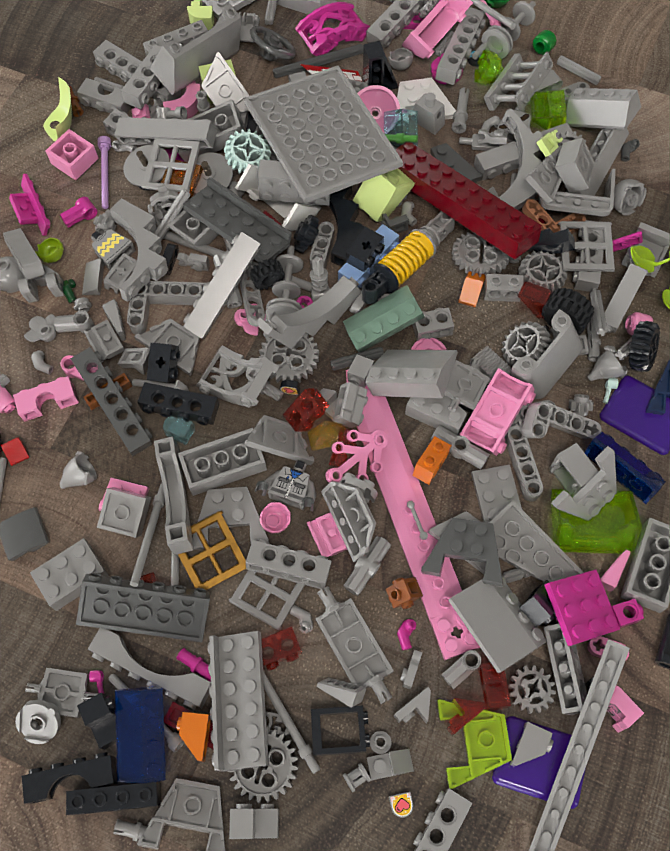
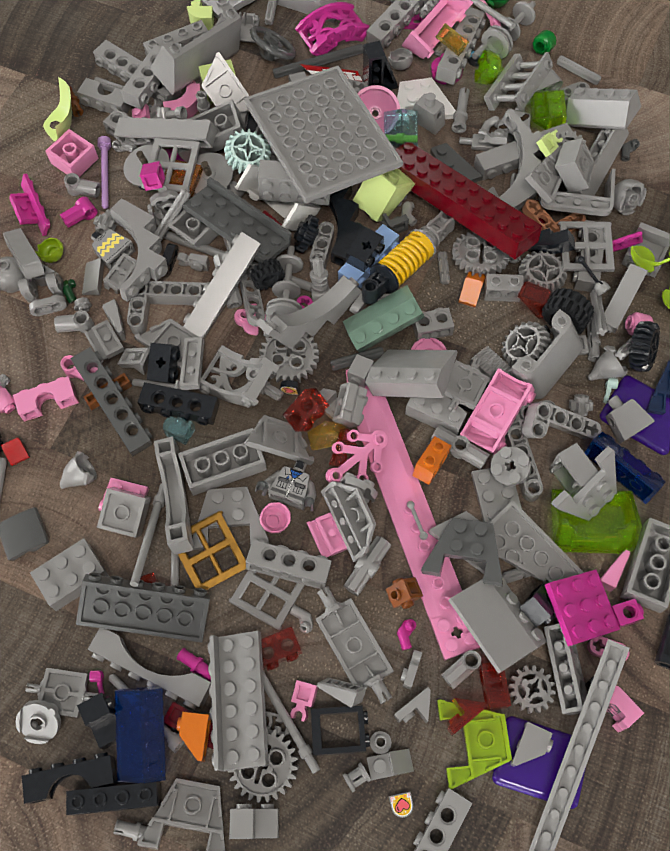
(37, 359): light grey arm -> none
(41, 329): light grey plate -> none
(47, 305): none -> light grey plate
(77, 186): none -> light grey piece
(152, 176): none -> dark pink brick
(191, 363): none -> light grey plate
(304, 696): none -> bright pink plate
(443, 268): none -> light grey axle
(452, 39): none -> clear yellow slope
(506, 456): none -> light grey plate
(600, 286): none -> hinge
(627, 418): none -> light grey torso

